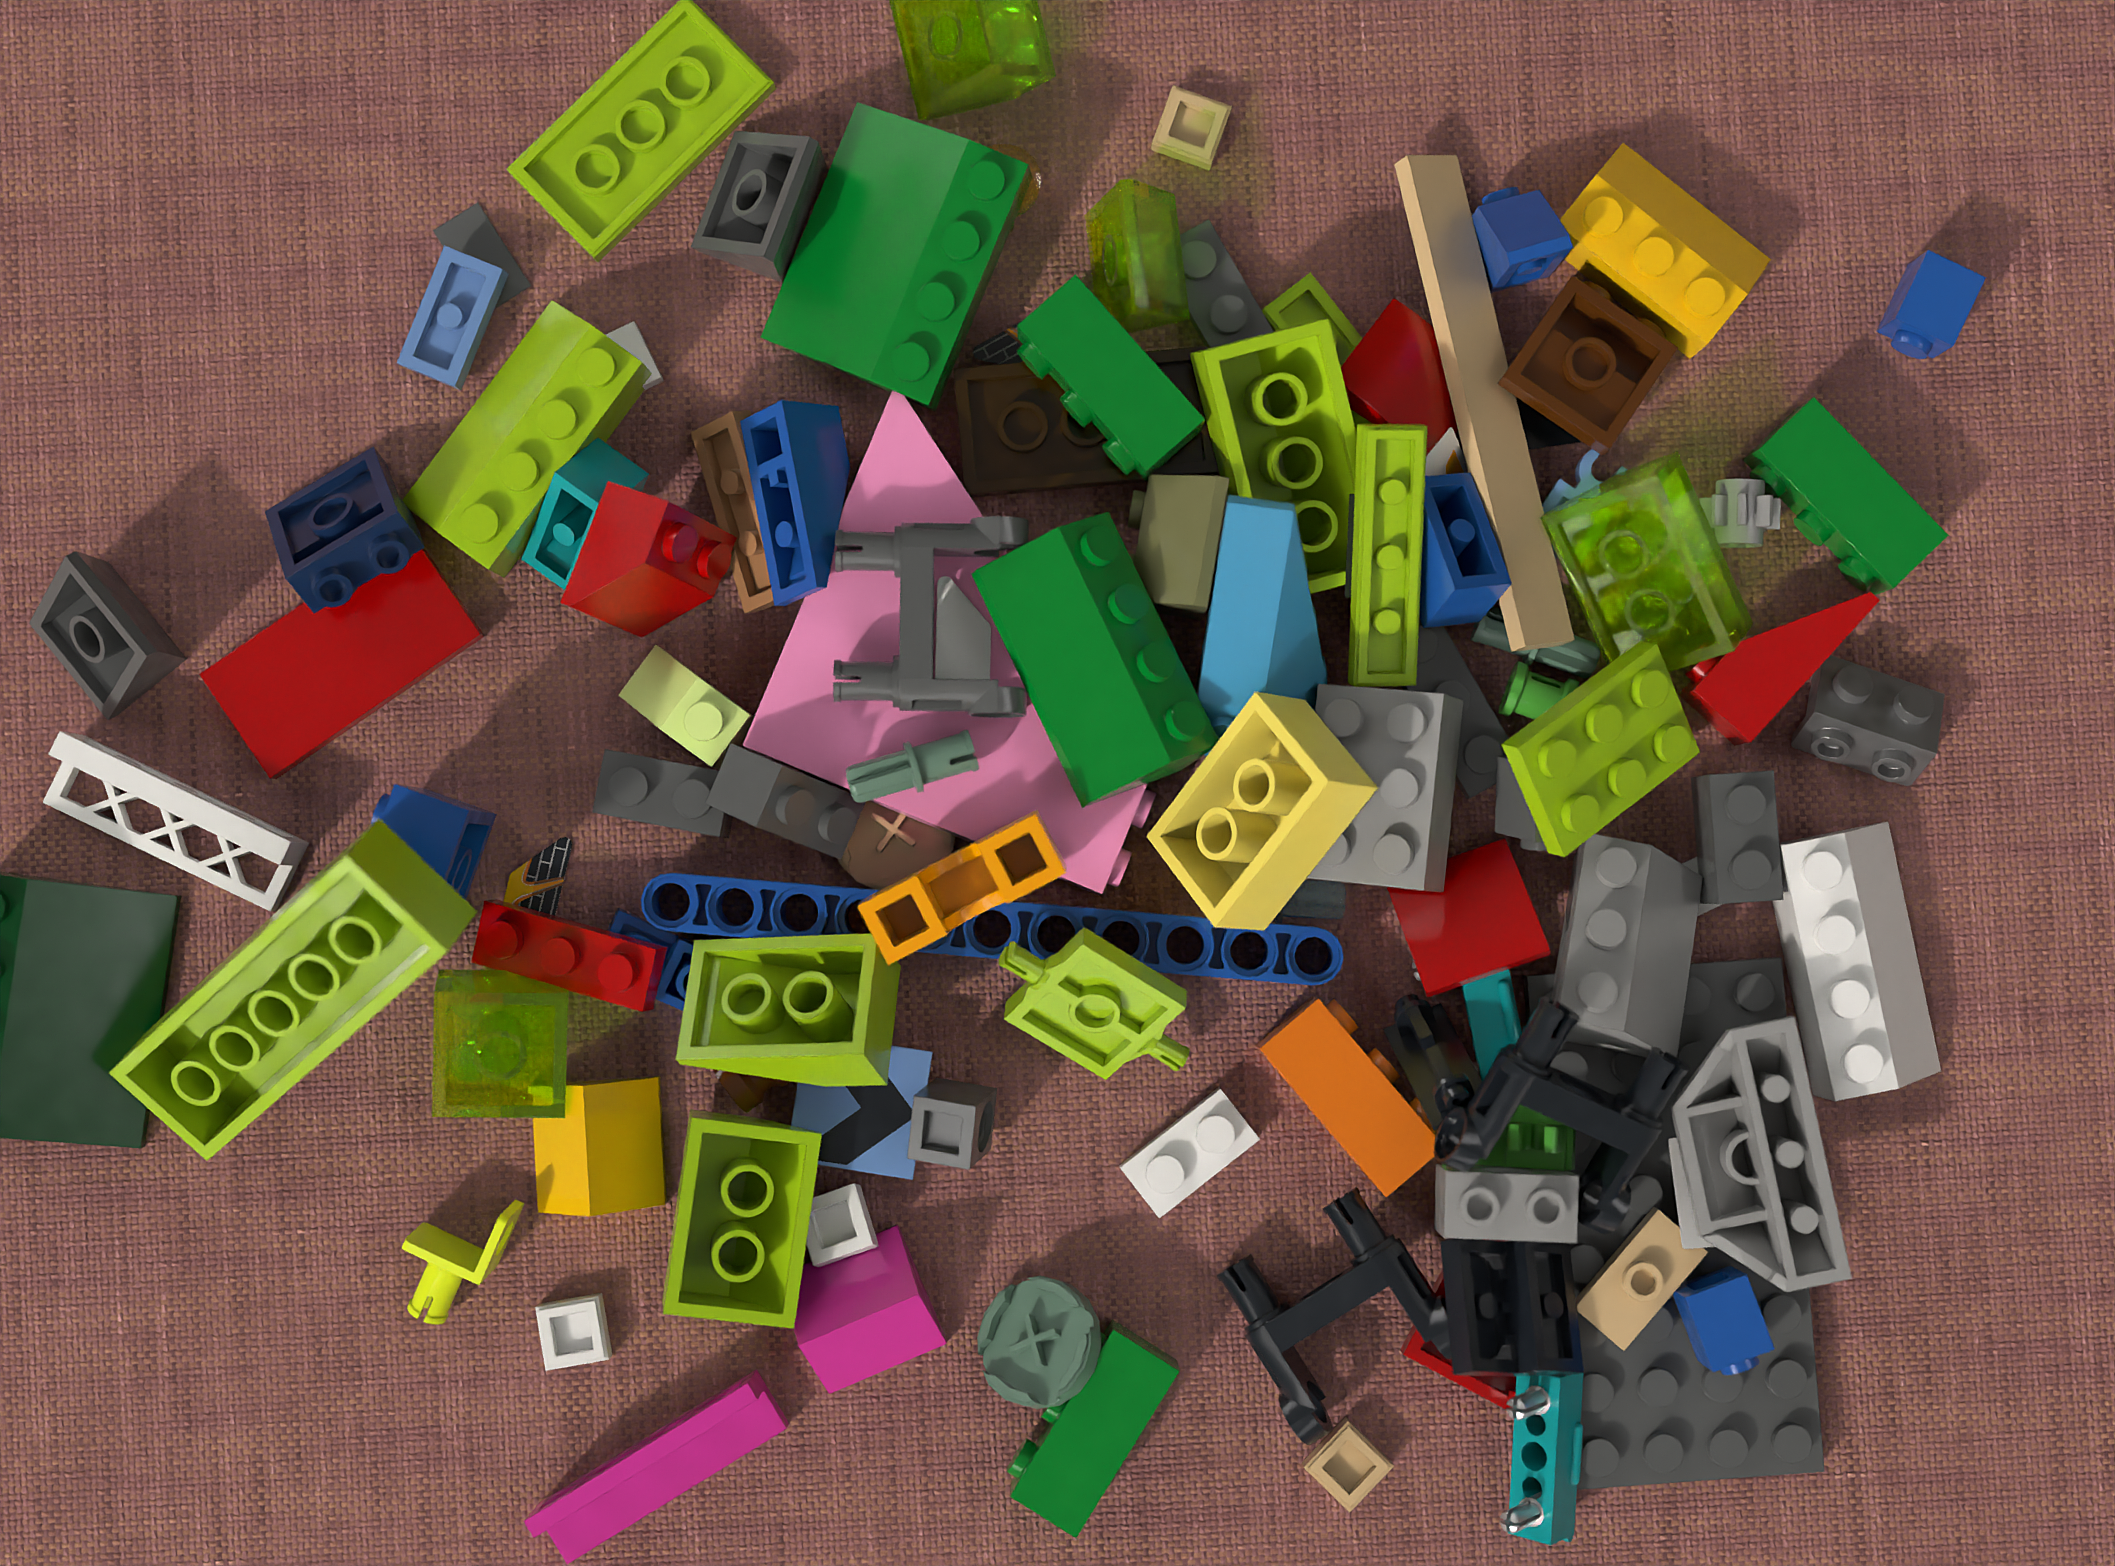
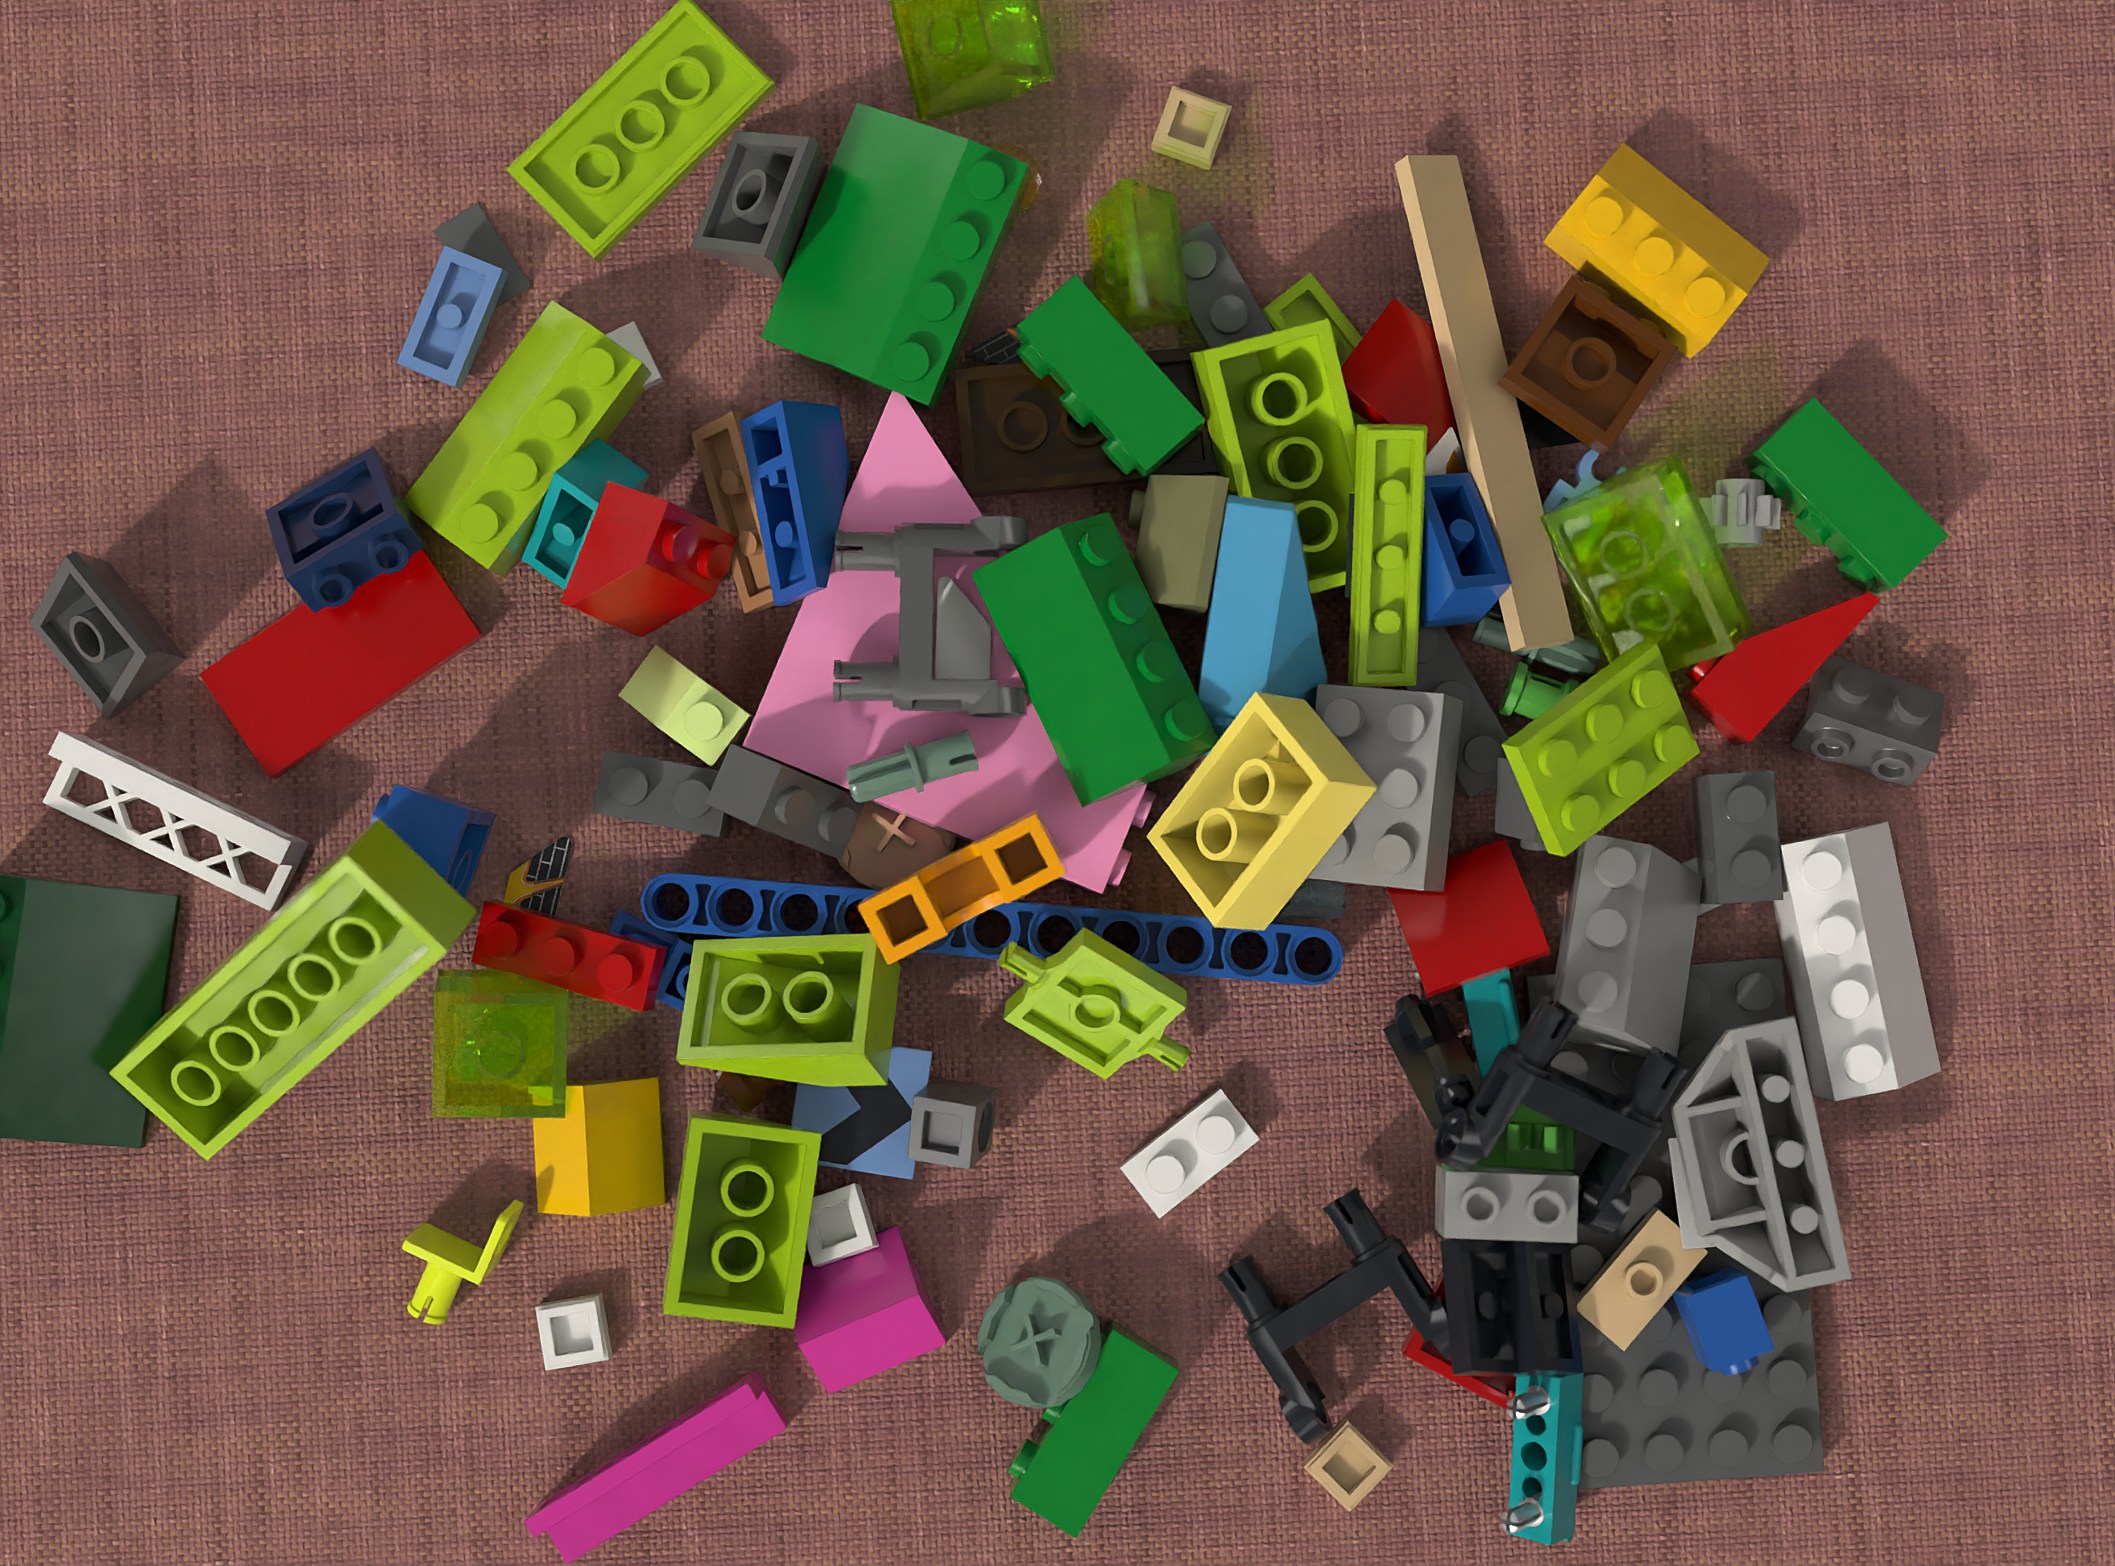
(1351, 1092): orange brick -> none
(1519, 238): blue slope -> none
(1930, 306): blue brick -> none

